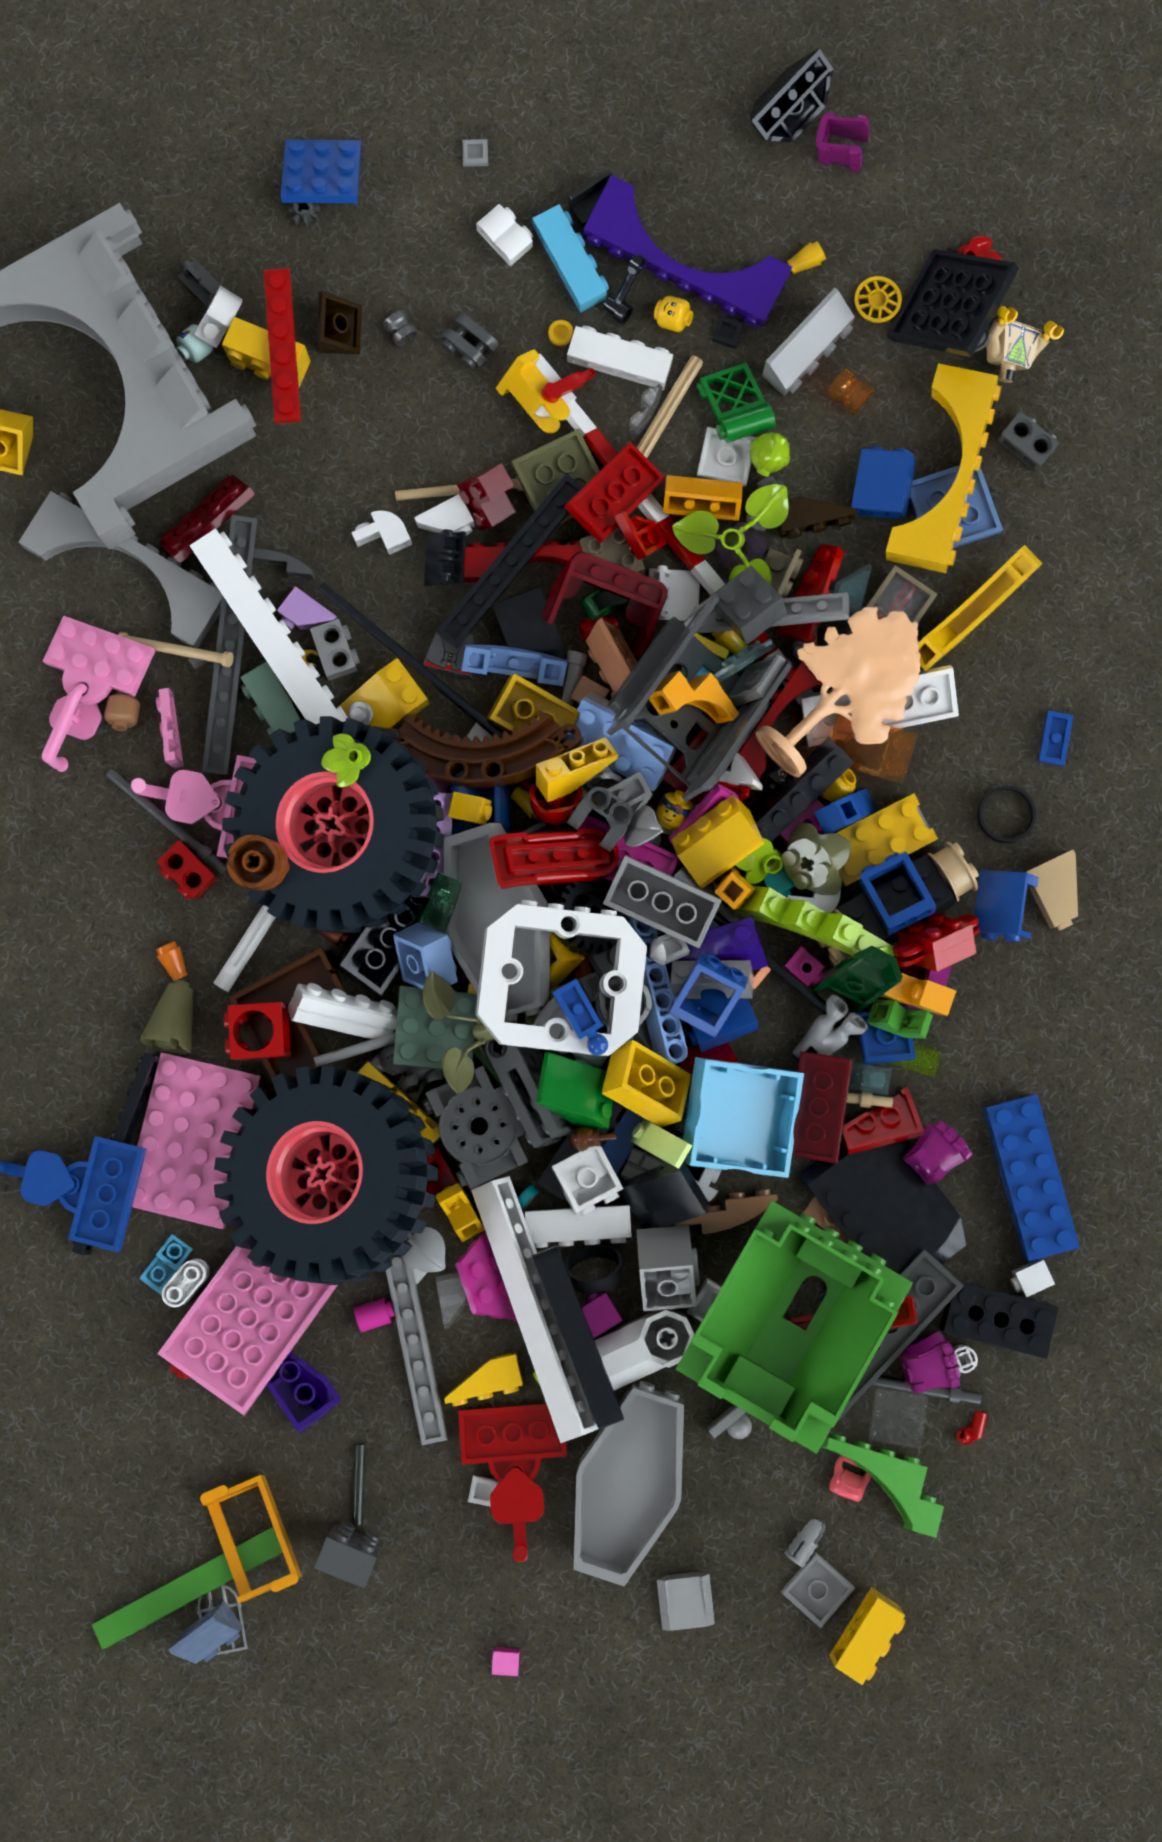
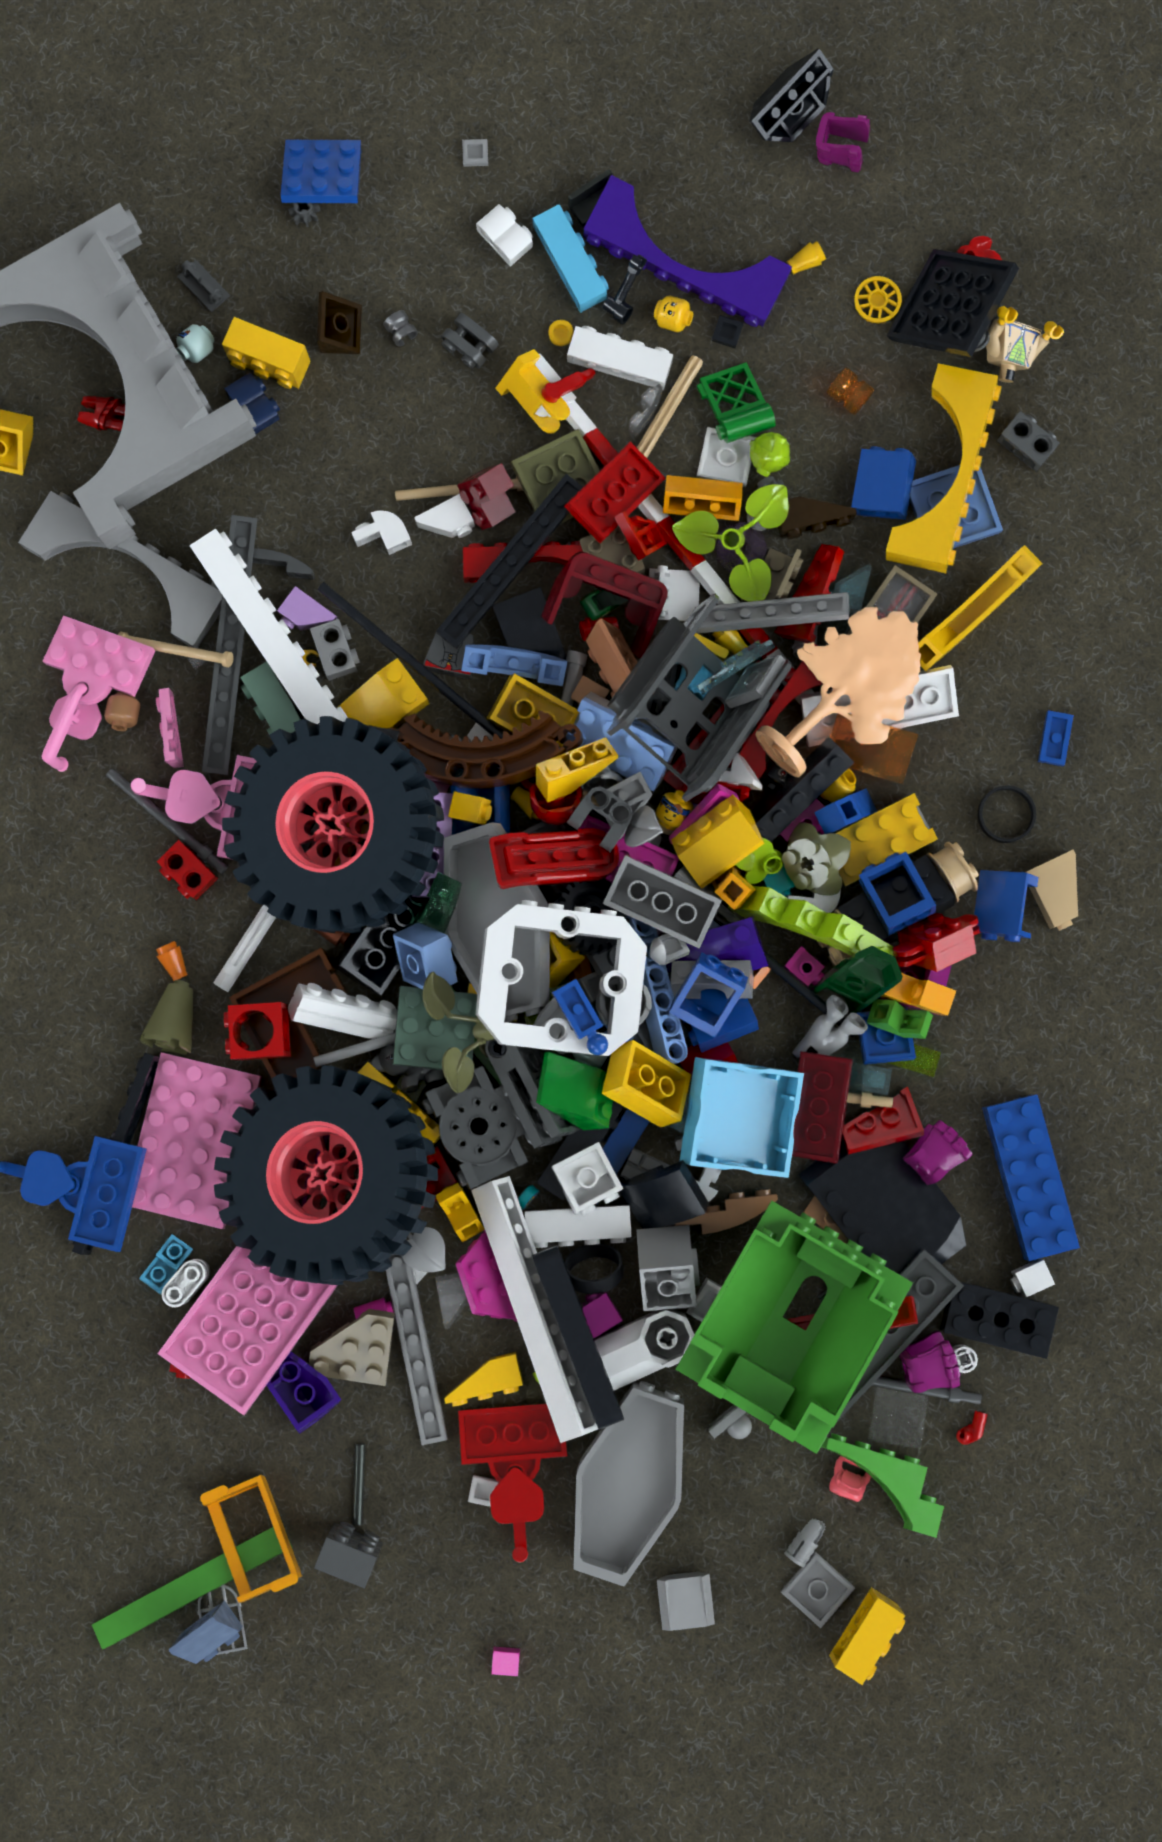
(105, 412): none -> red piece
(209, 515): dark red piece -> none
(218, 316): white brick -> none
(243, 862): dark orange brick -> none
(250, 392): none -> dark blue brick
(282, 346): red plate -> none
(342, 759): lime plate -> none
(357, 1349): none -> dark tan plate
(361, 712): light grey plate -> none
(444, 558): black hinge -> none
(585, 1137): reddish brown piece -> none
(660, 1143): yellowish green slope -> none
(700, 692): light orange arch -> none
(749, 604): dark grey brick -> none
(809, 343): slope -> none

